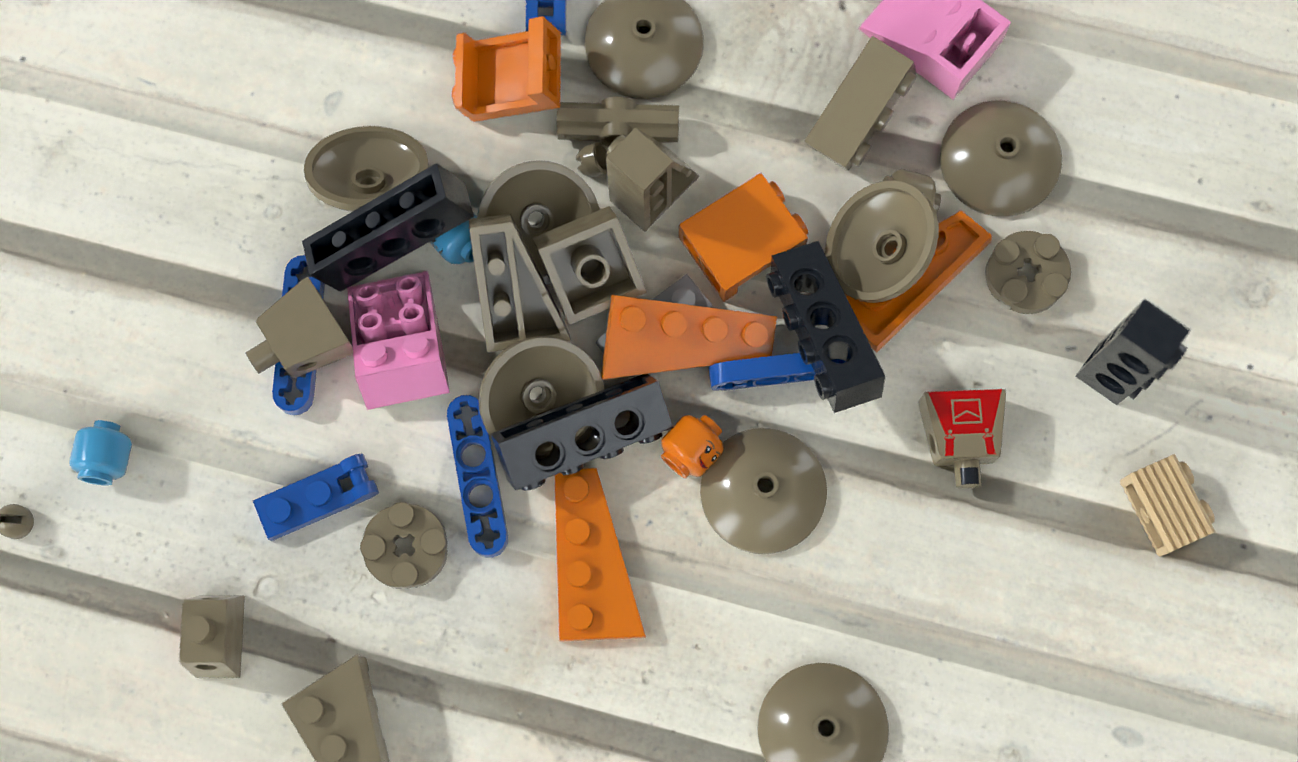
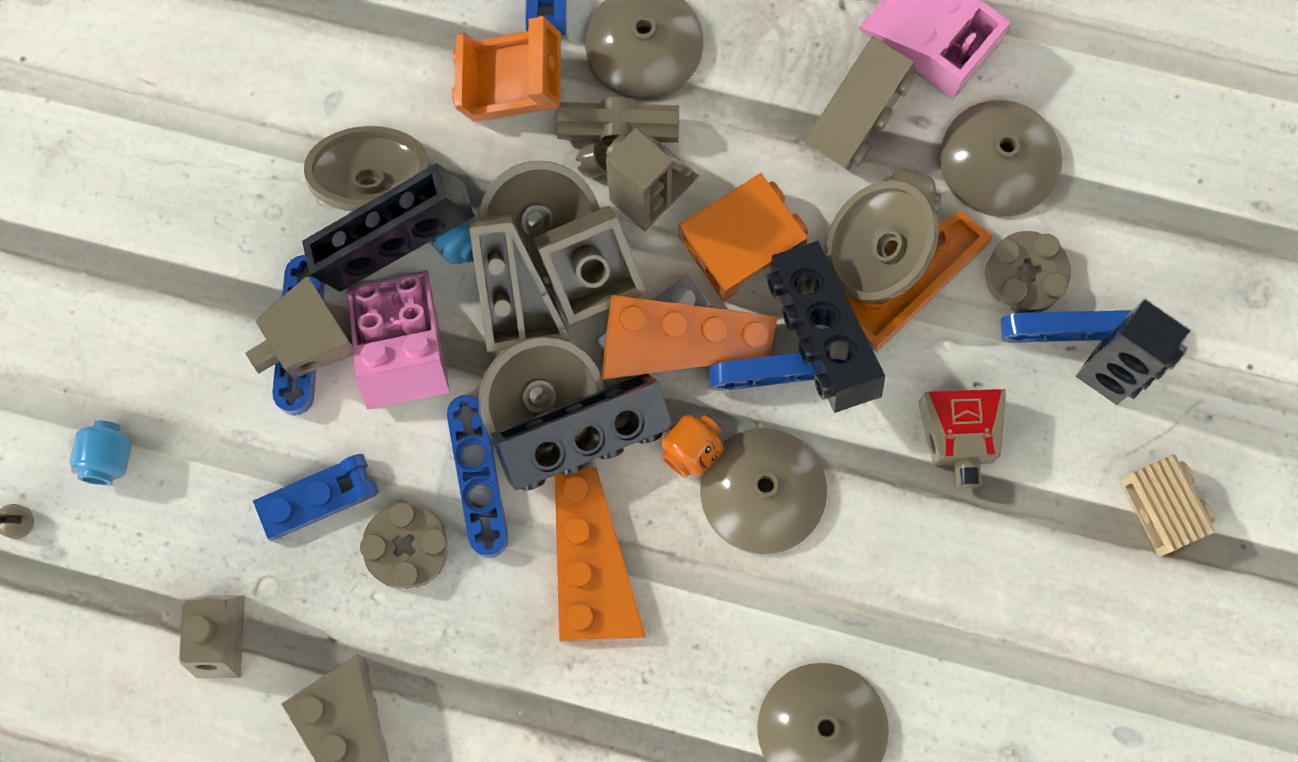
(1060, 326): none -> blue beam

